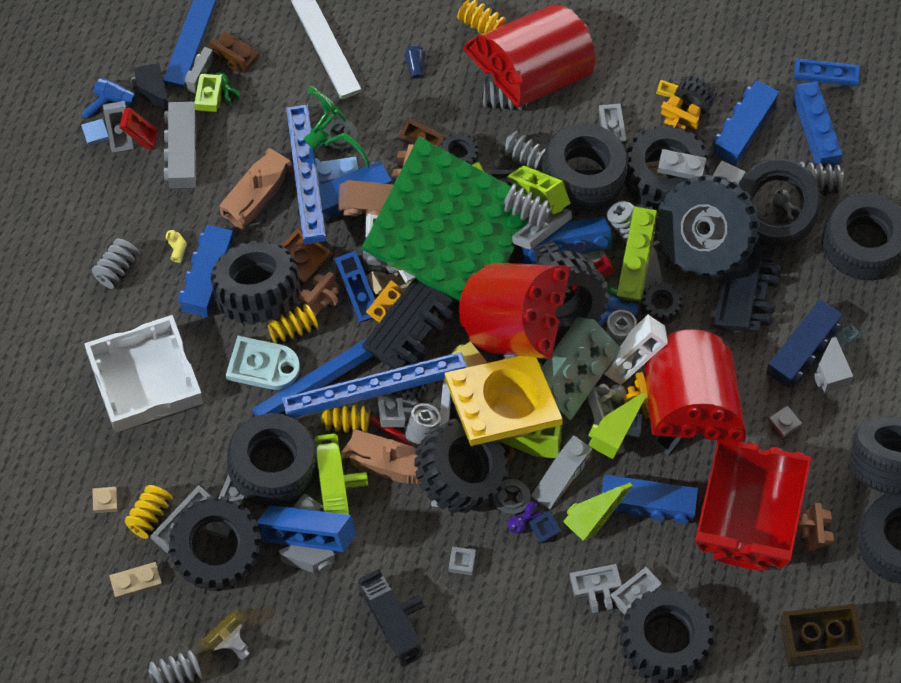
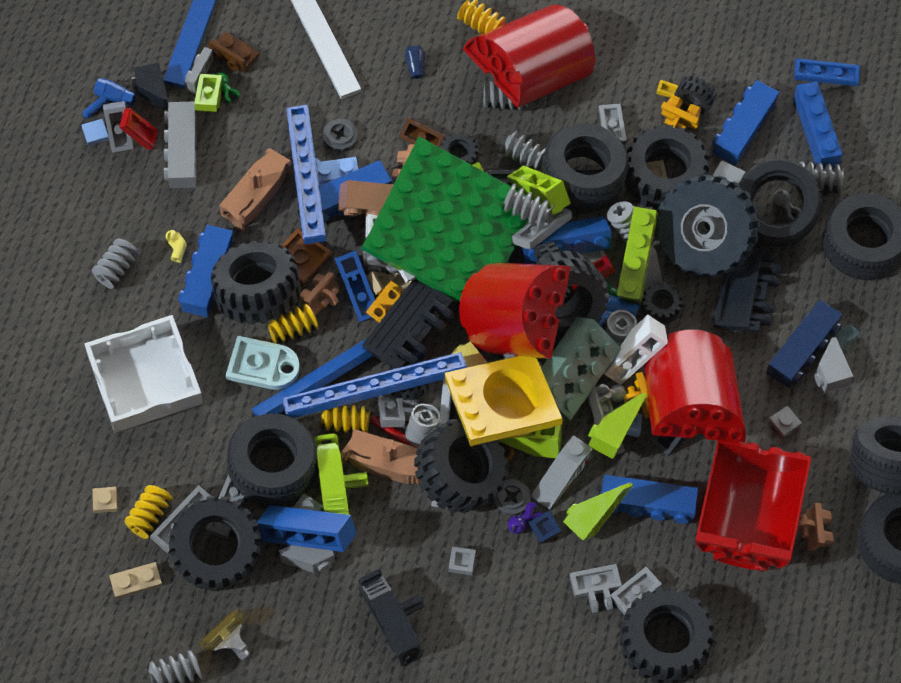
(319, 135): green plant -> none
(681, 164): light grey plate -> none
(821, 635): dark brown brick -> none

